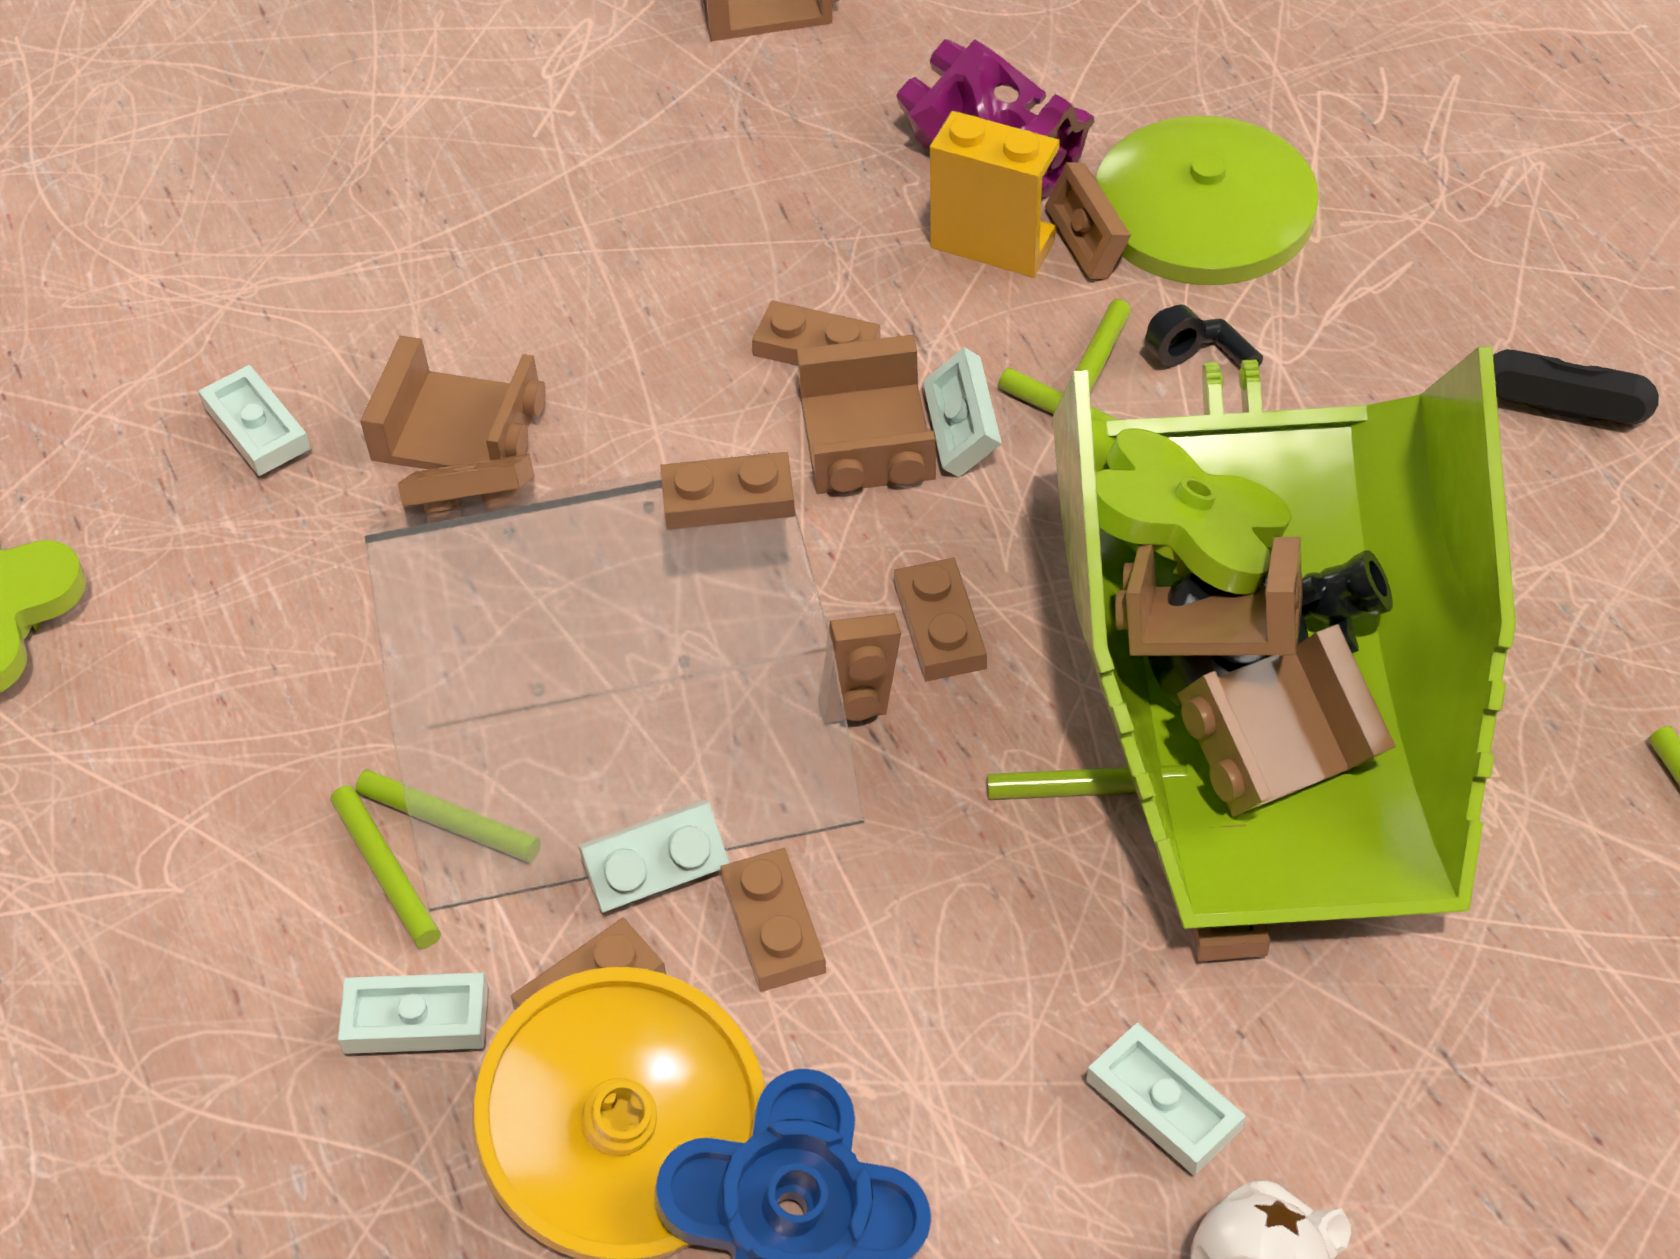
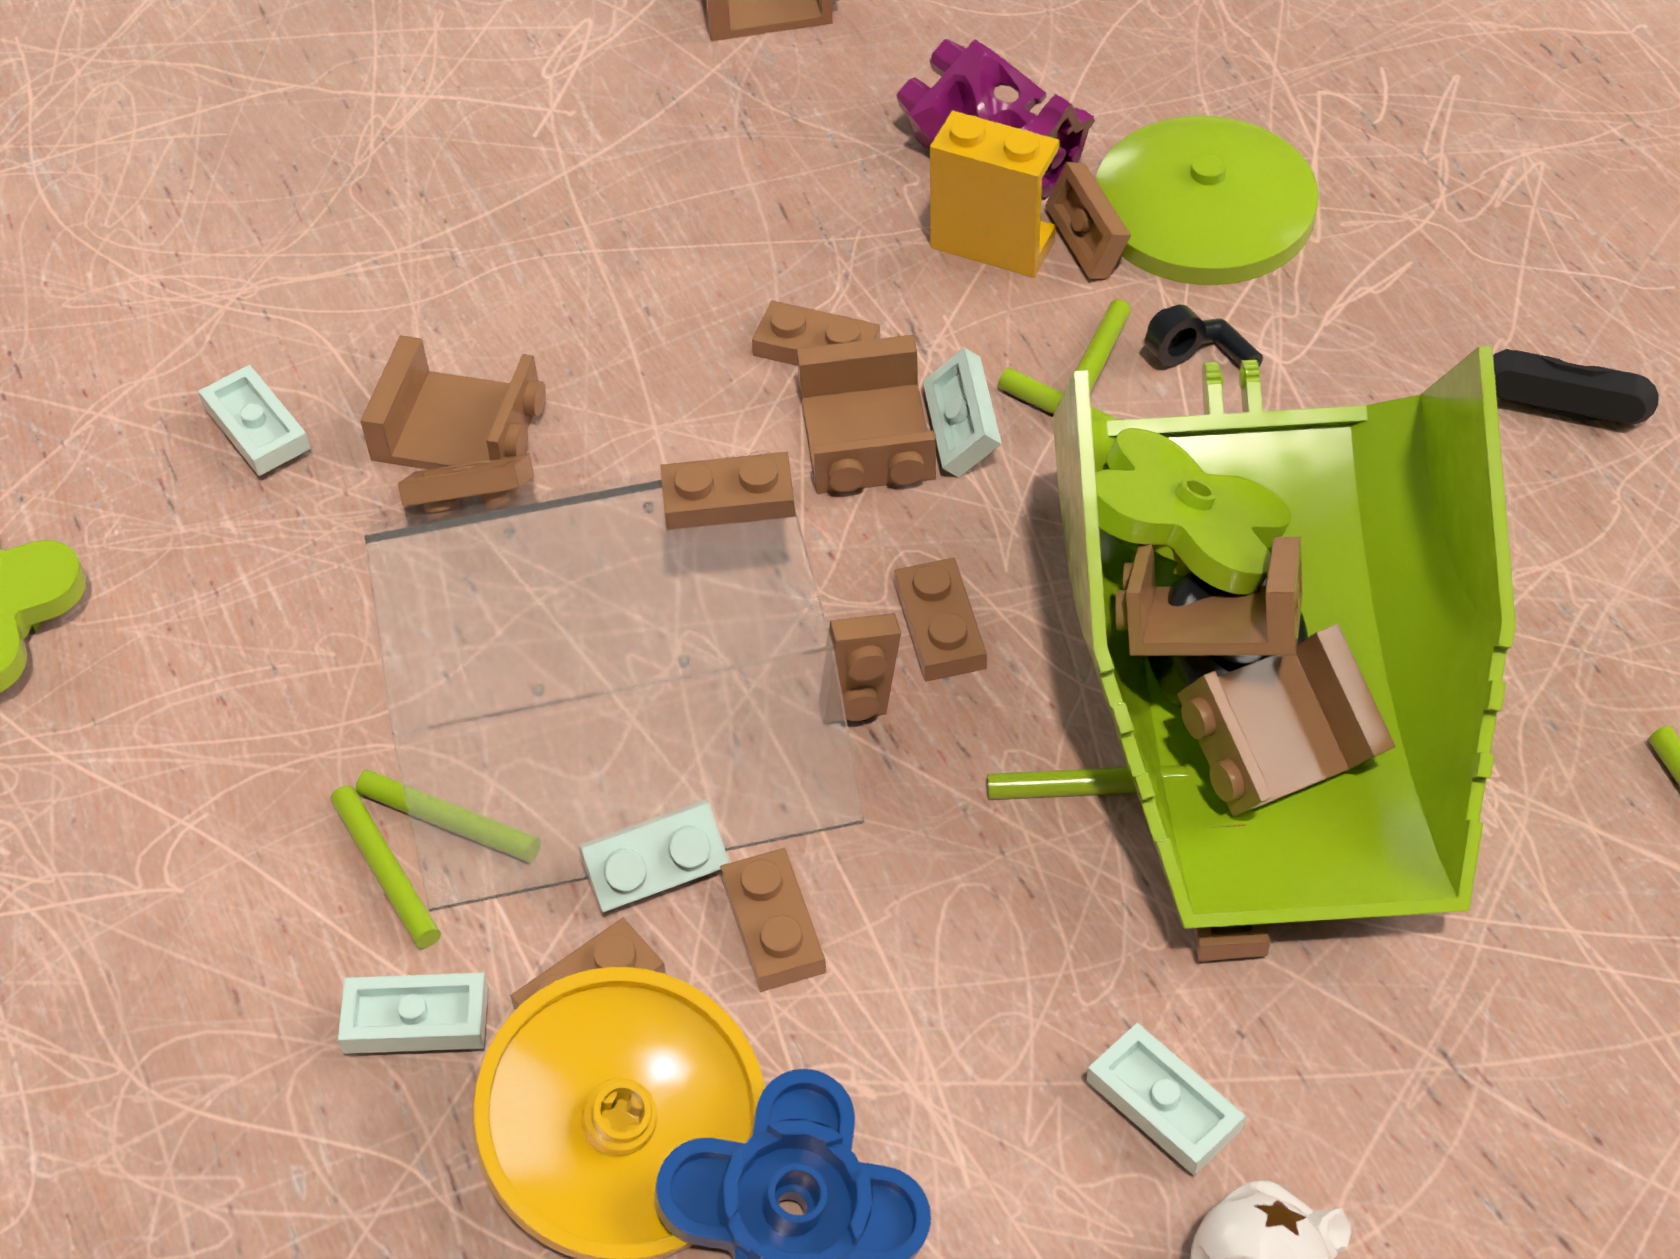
(1346, 593): black piece -> none

